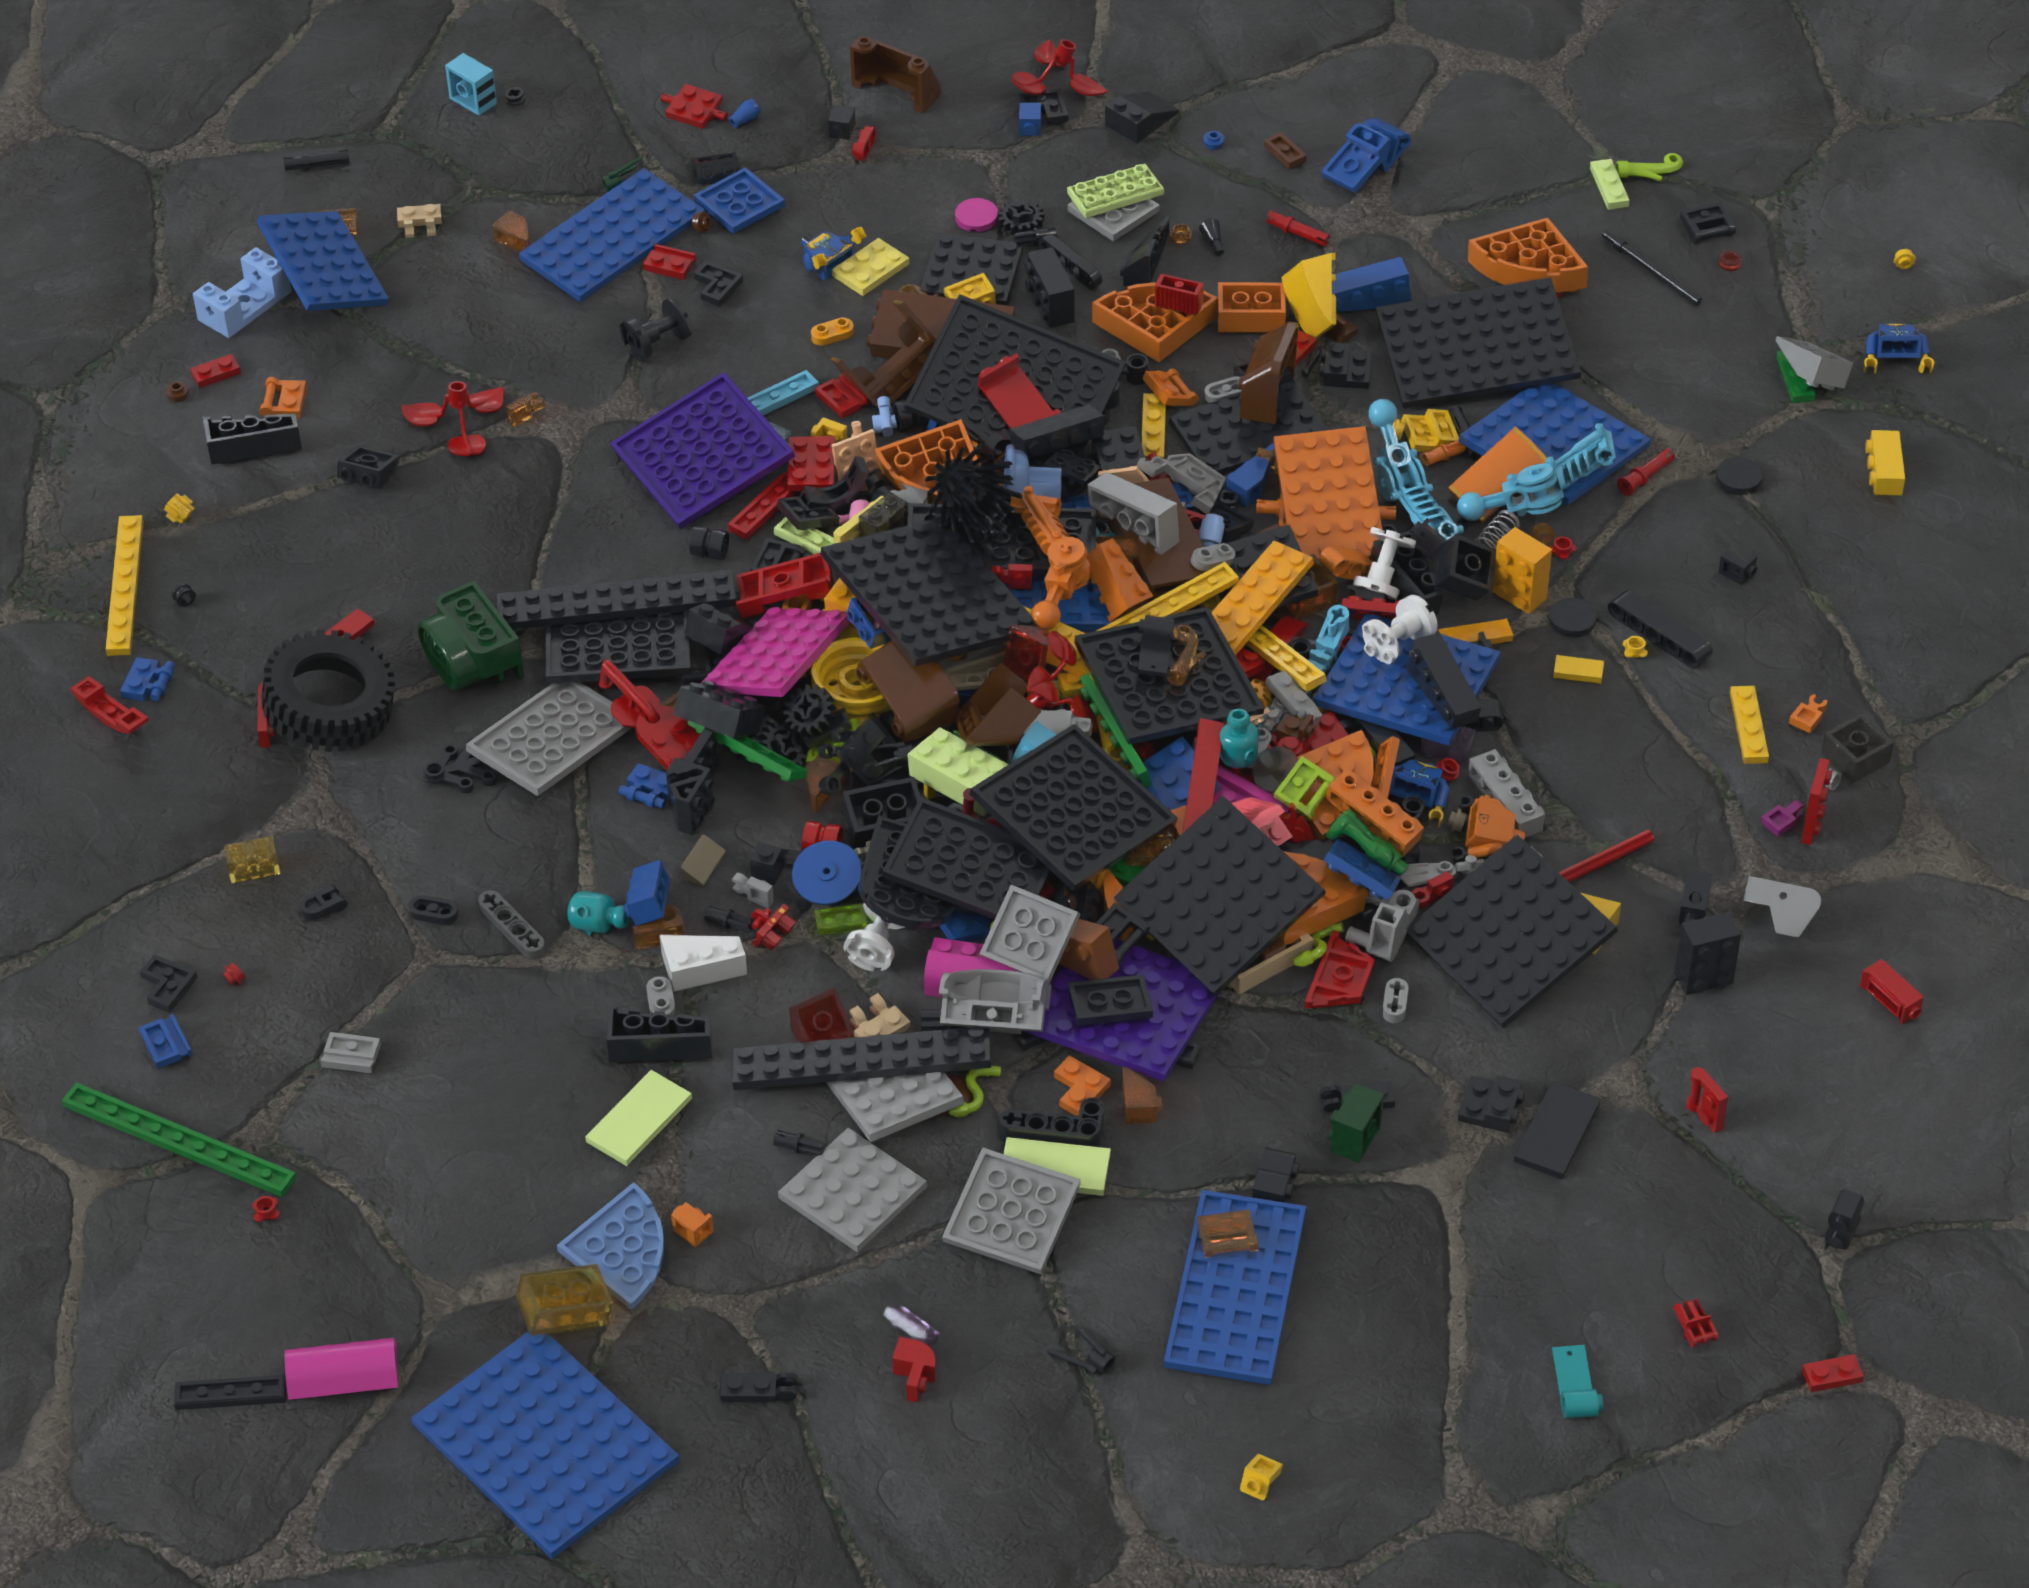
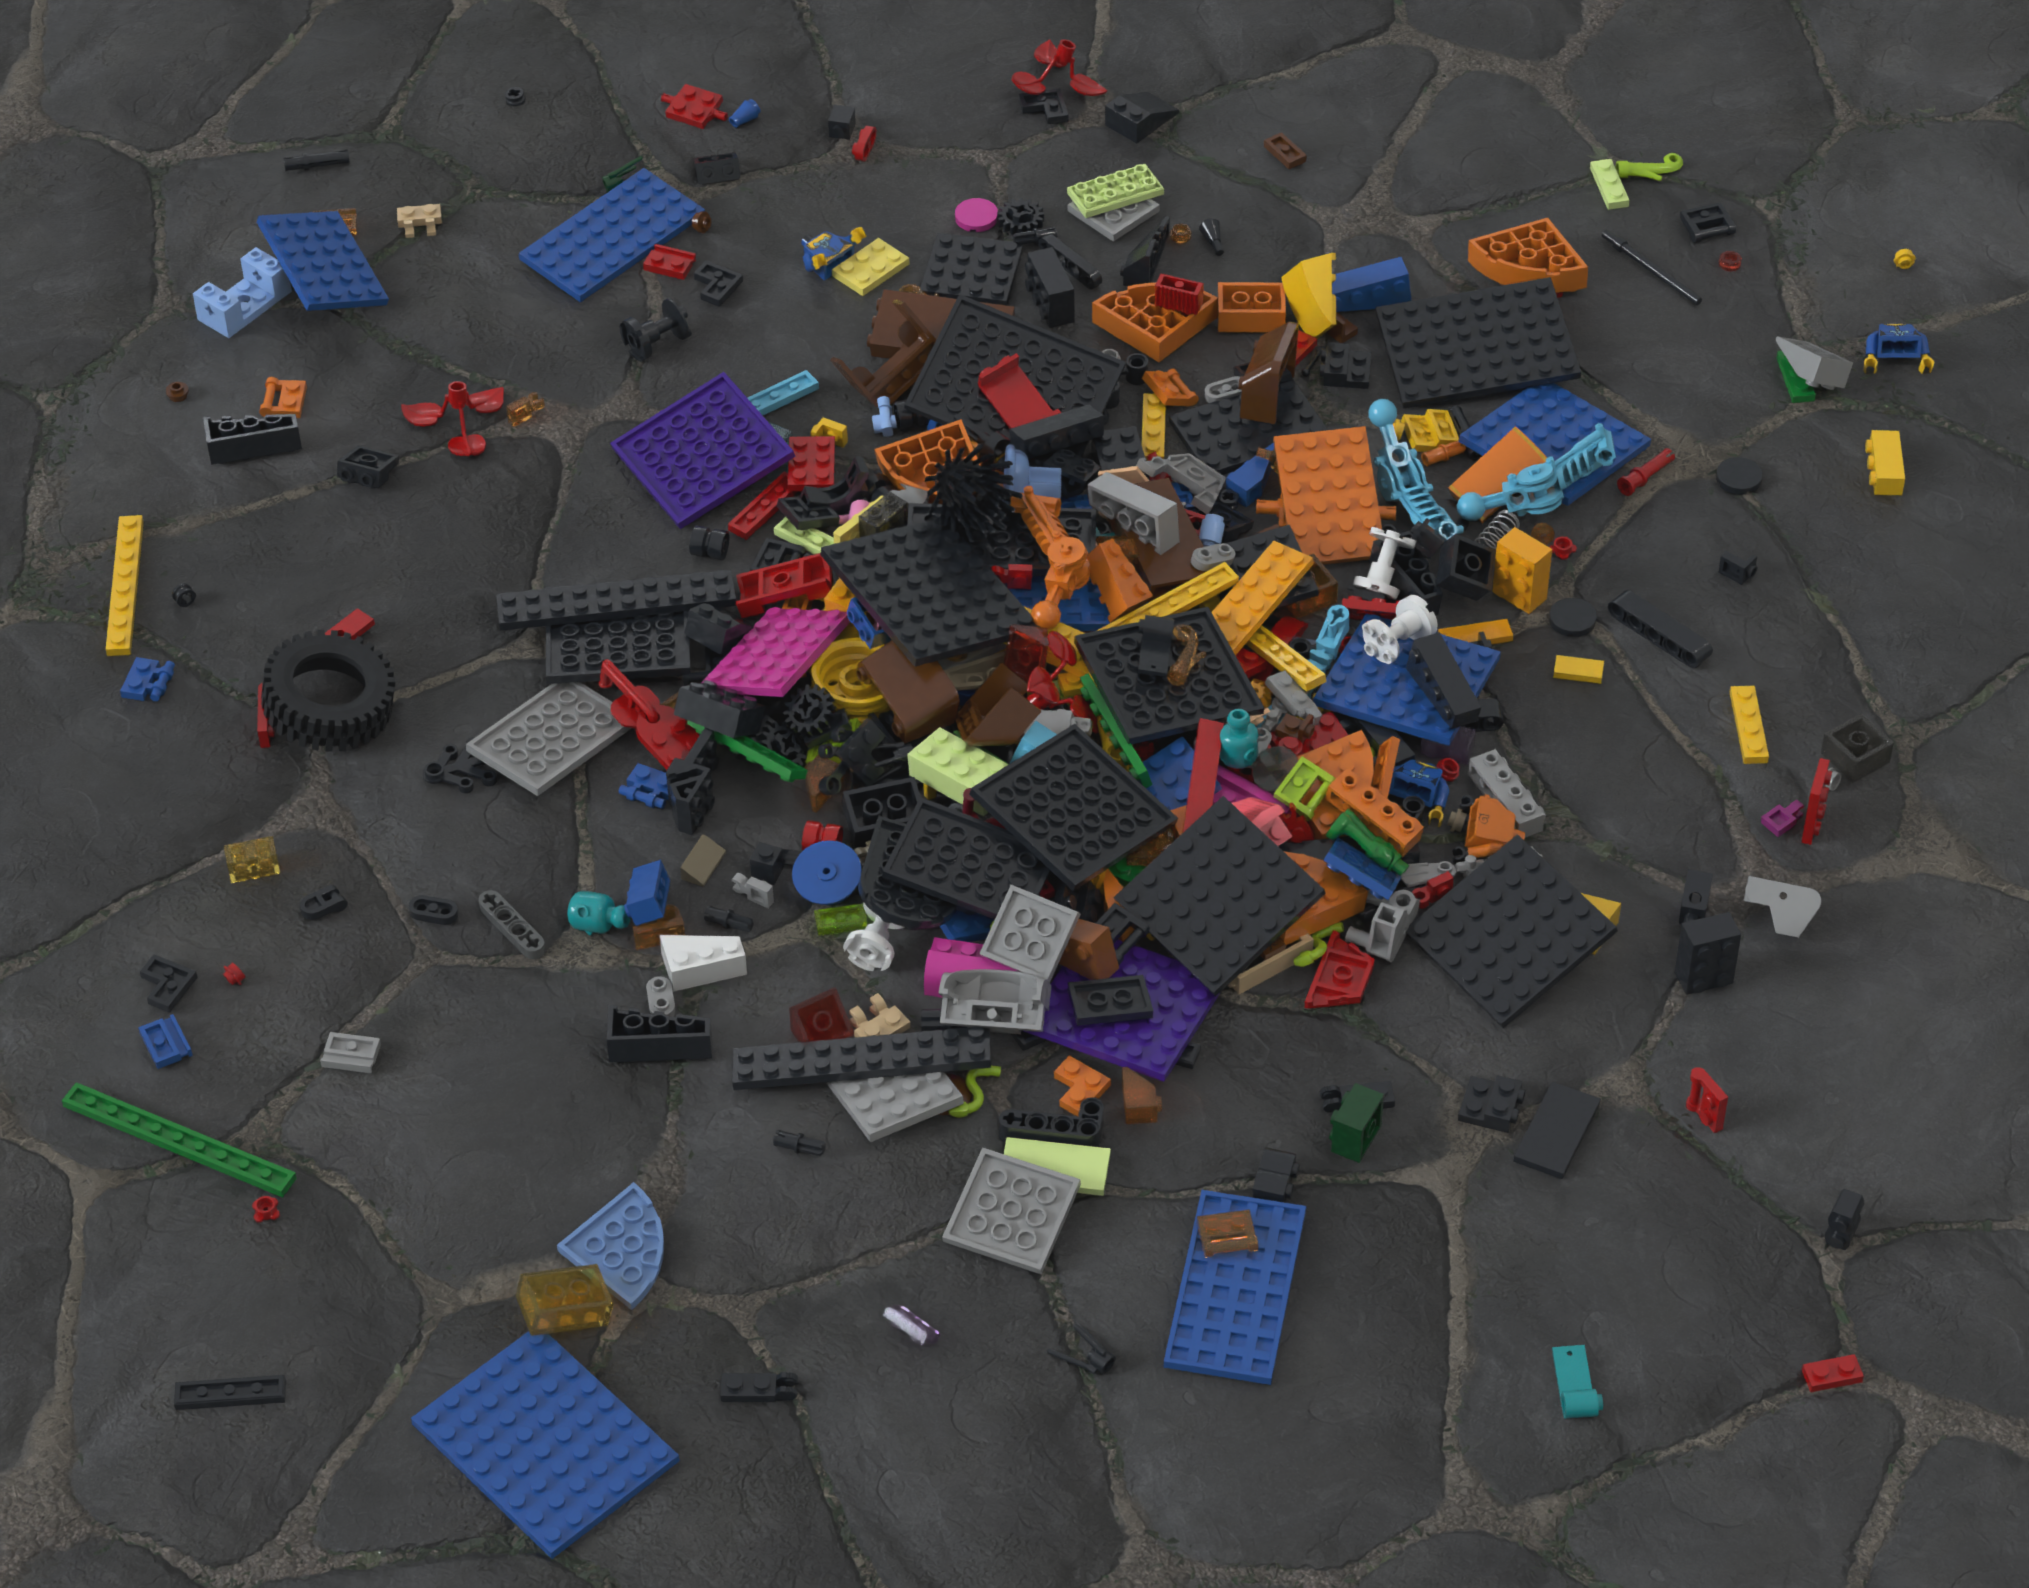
(105, 708): red slope -> none
(179, 508): yellow gear -> none
(215, 370): red plate -> none
(341, 1368): dark pink brick -> none
(469, 639): dark green brick -> none
(471, 84): medium azure brick -> none
(511, 231): clear orange slope -> none
(638, 1117): yellowish green tile -> none
(692, 1224): orange brick -> none
(739, 200): blue plate -> none
(766, 934): red hips -> none
(832, 331): light orange plate -> none
(841, 396): red plate -> none
(852, 1189): light grey plate -> none
(860, 445): light nougat plate -> none
(880, 62): reddish brown windscreen -> none
(914, 1361): red brick -> none
(976, 288): yellow bracket -> none
(1030, 119): blue brick -> none
(1213, 140): blue plate -> none
(1259, 1476): yellow bracket -> none
(1289, 225): red pin -> none
(1345, 562): orange beam -> none
(1366, 149): blue piece -> none
(1392, 1000): light grey beam -> none
(1608, 855): red axle -> none
(1635, 647): yellow plate -> none
(1695, 1322): red arm -> none
(1808, 716): orange plate -> none
(1892, 991): red window -> none

